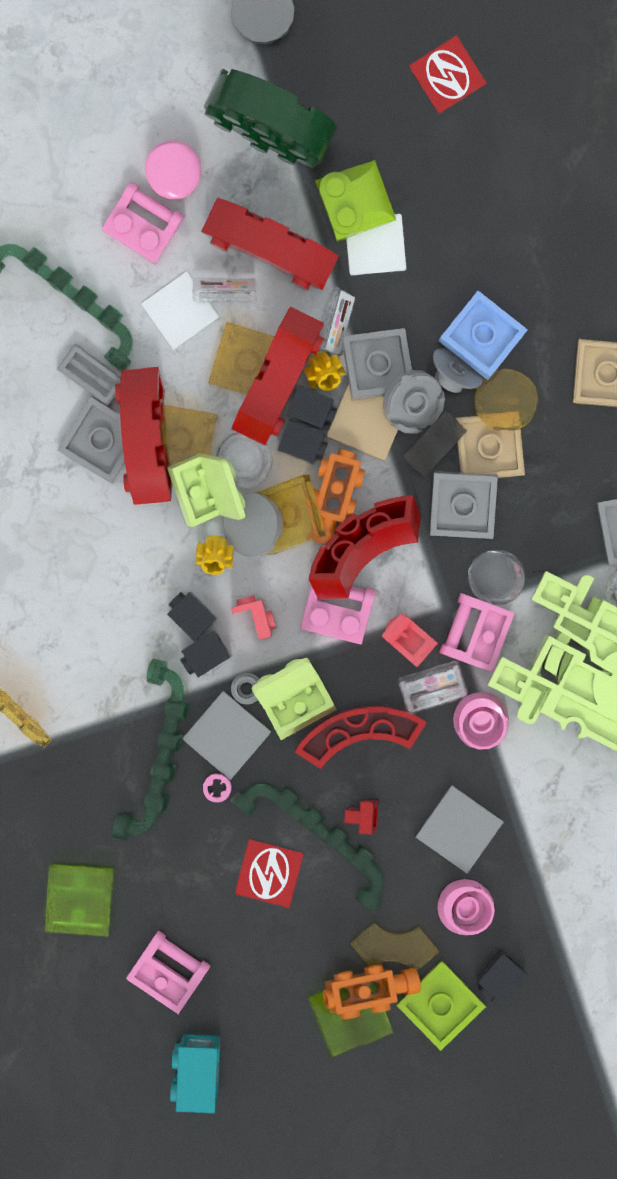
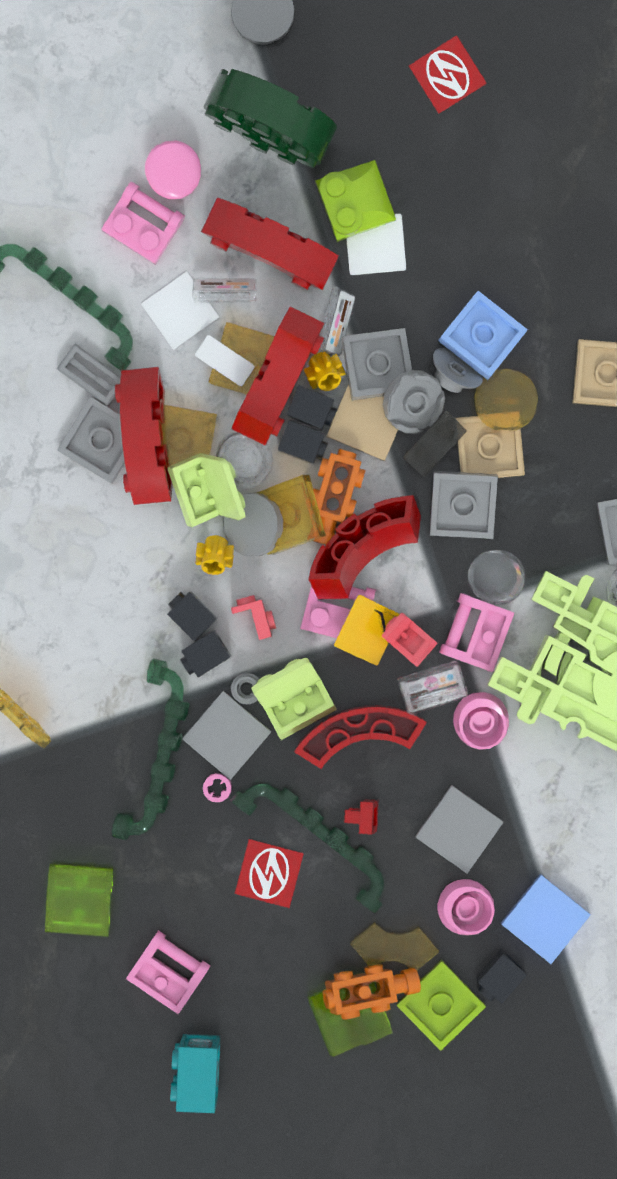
(224, 360): none -> white sticker
(364, 629): none -> yellow sticker
(545, 918): none -> light blue tile

